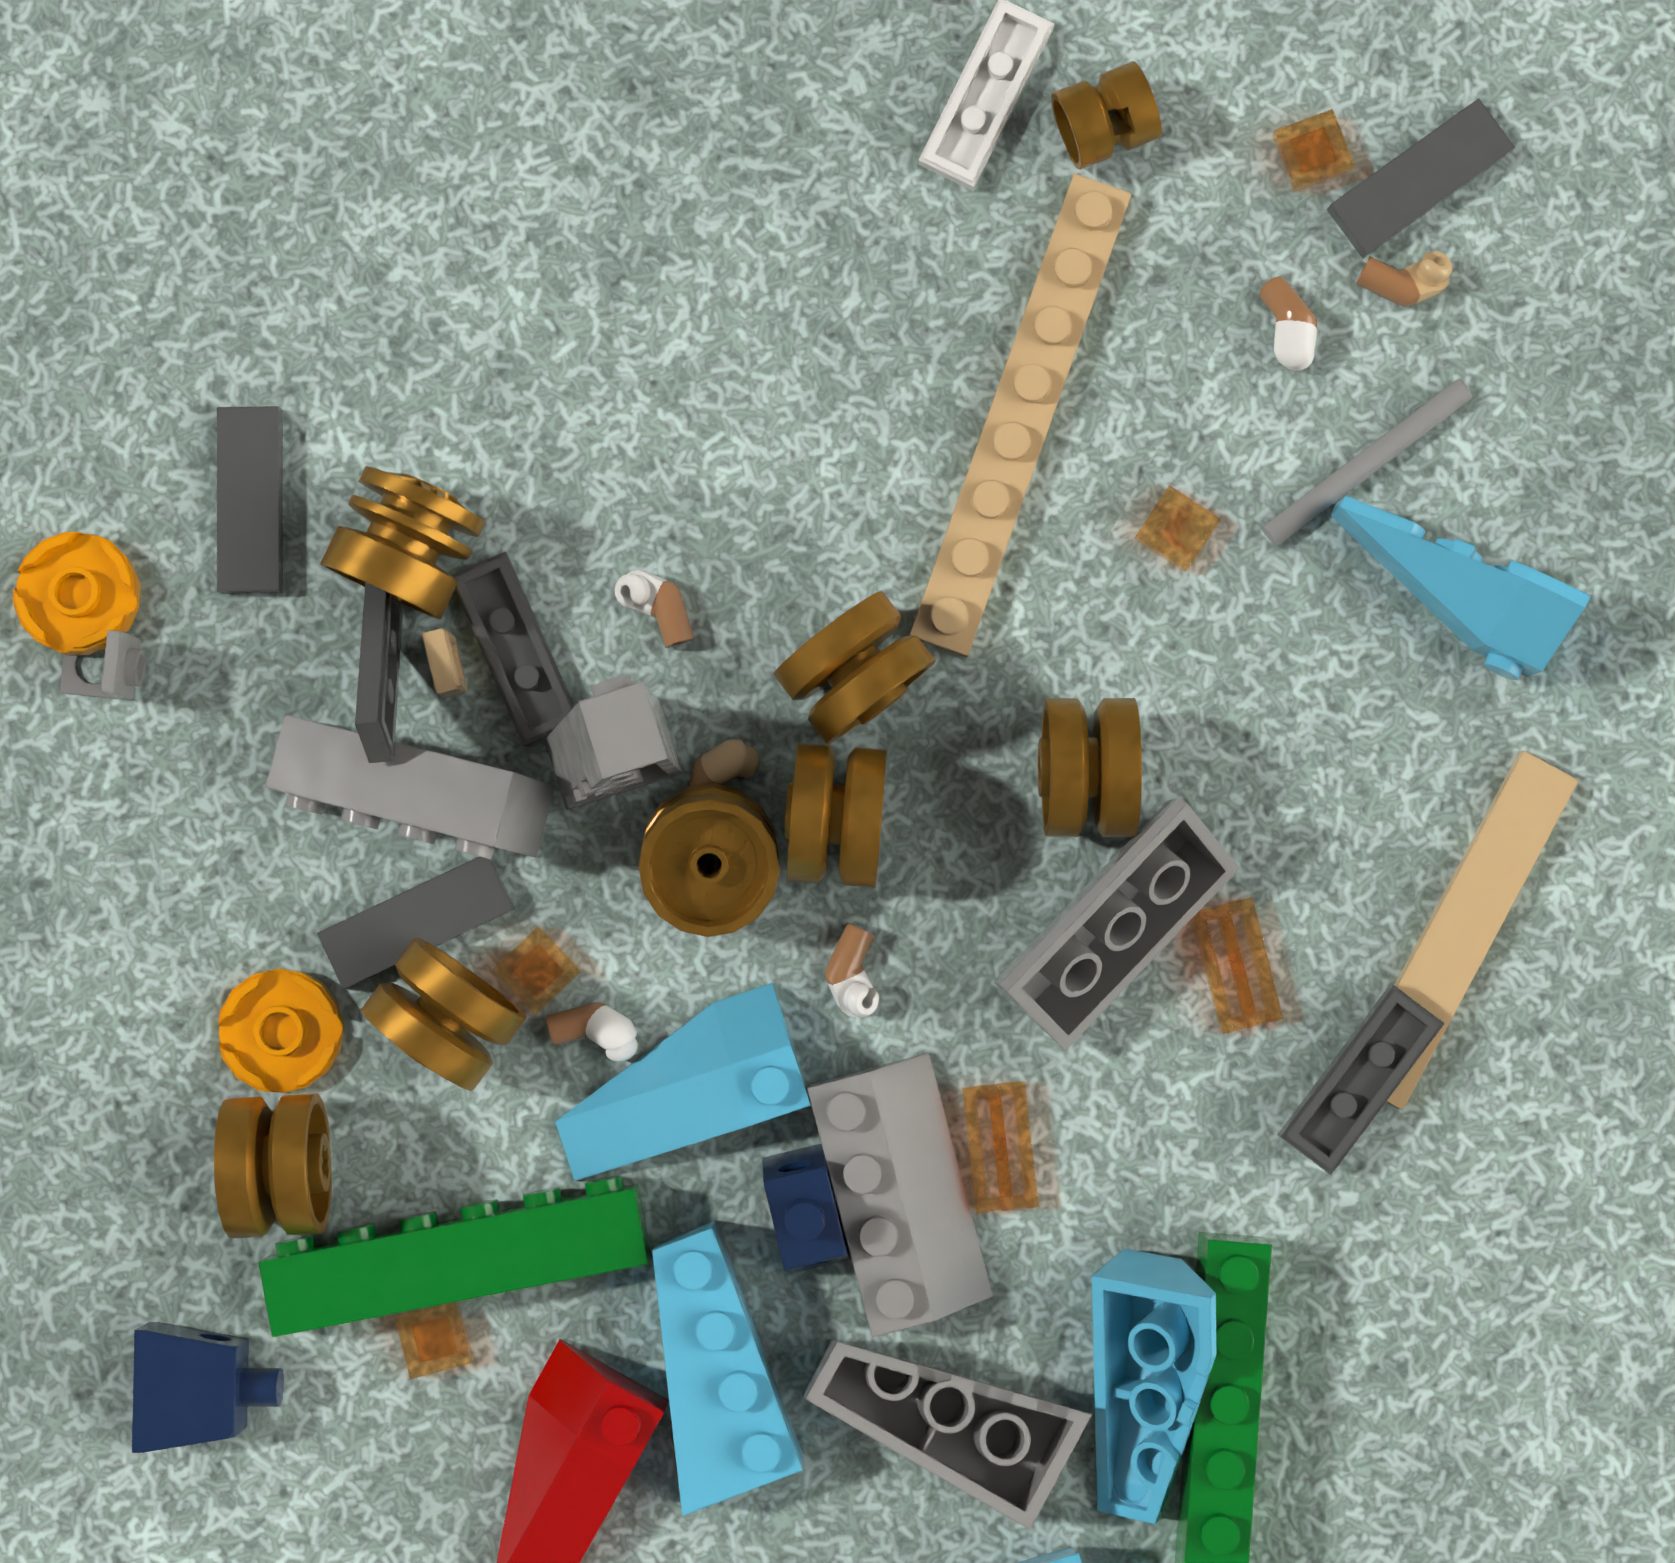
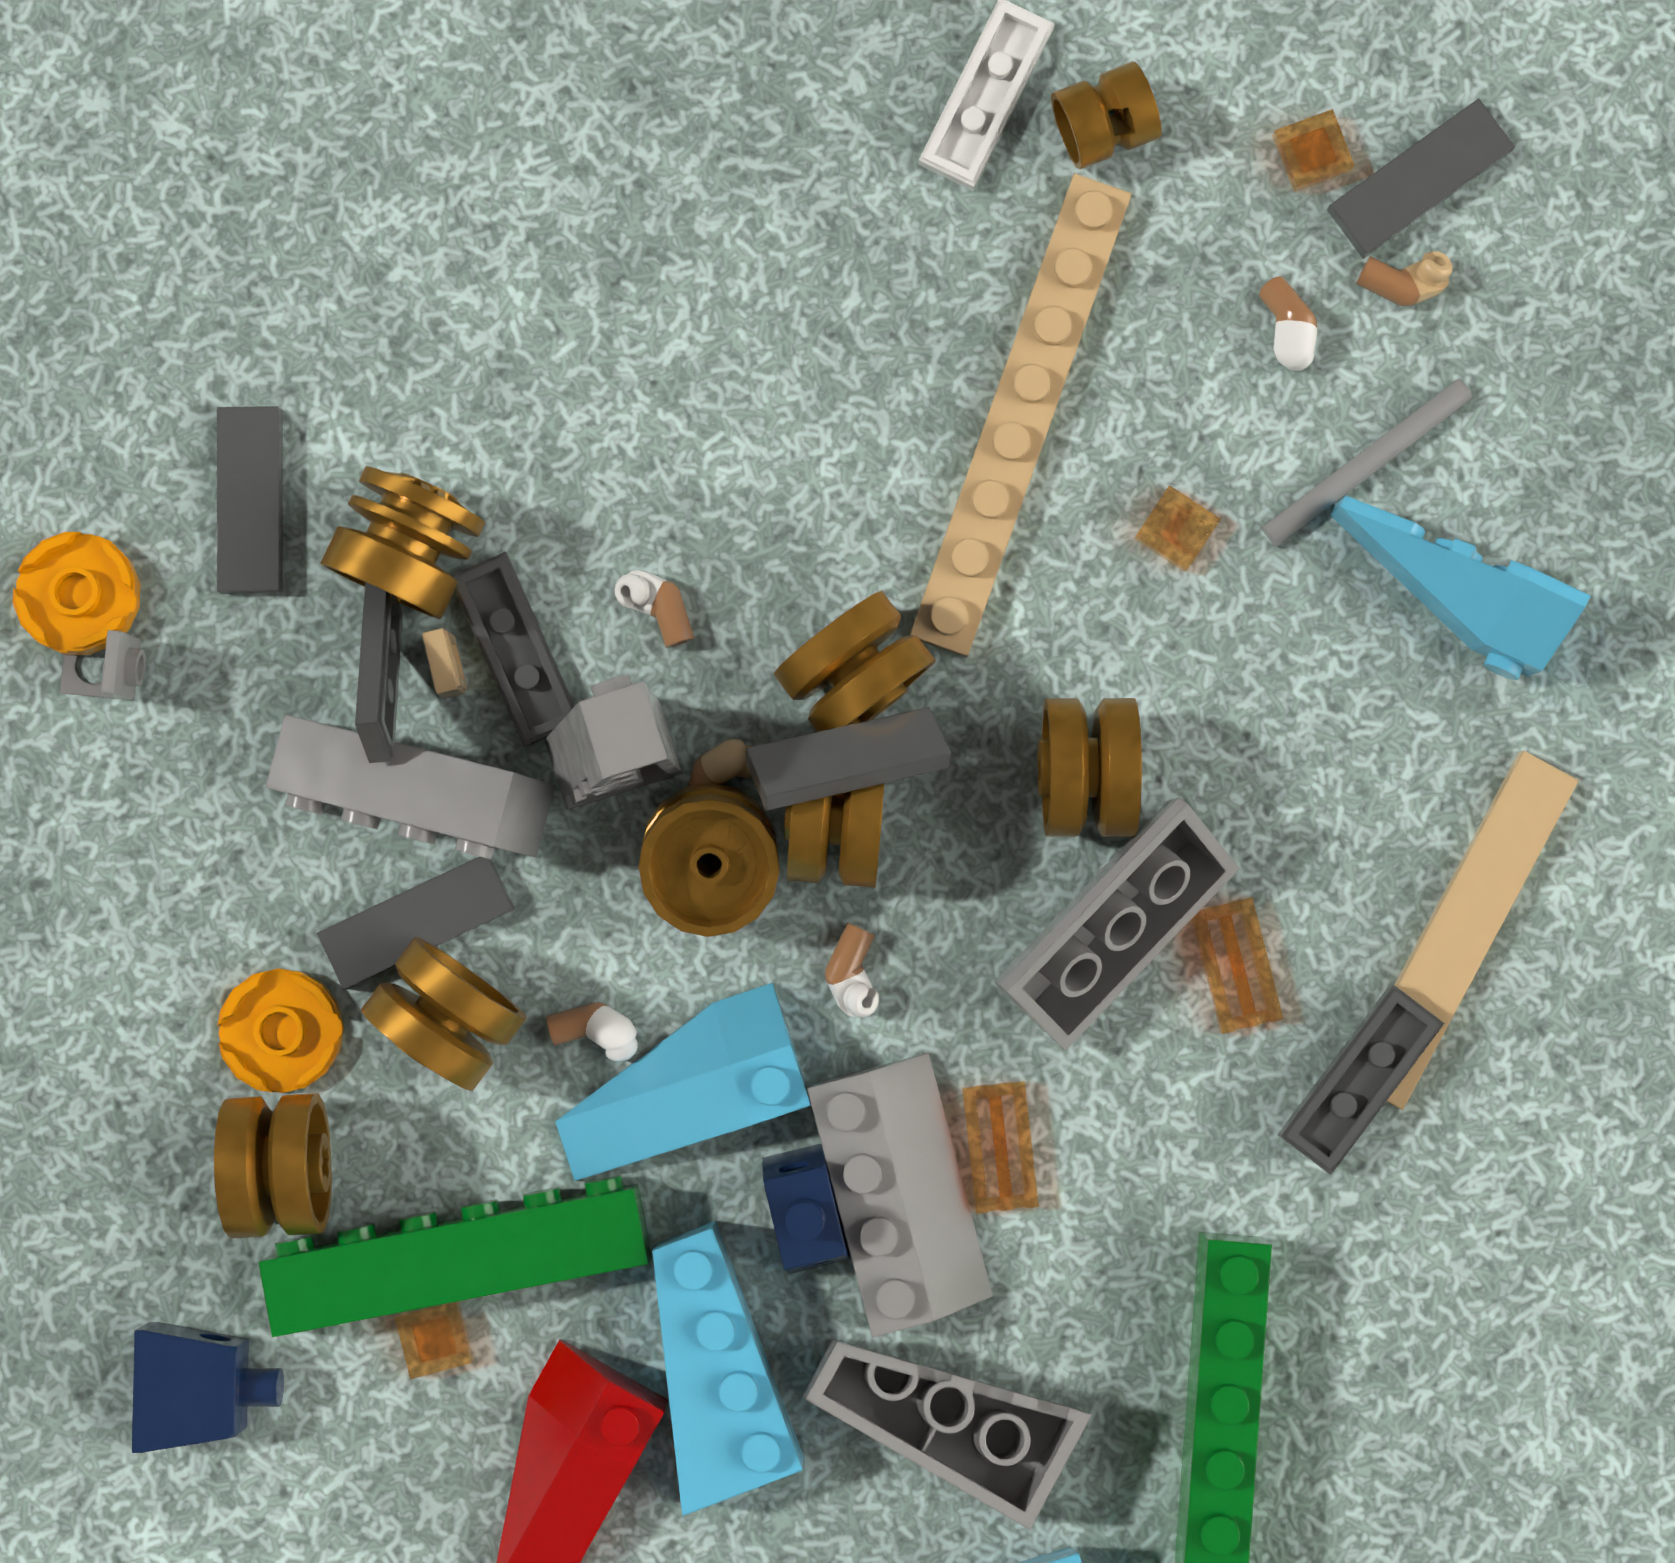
(537, 970): clear orange tile -> none
(847, 758): none -> dark grey tile
(1149, 1376): medium azure wedge -> none

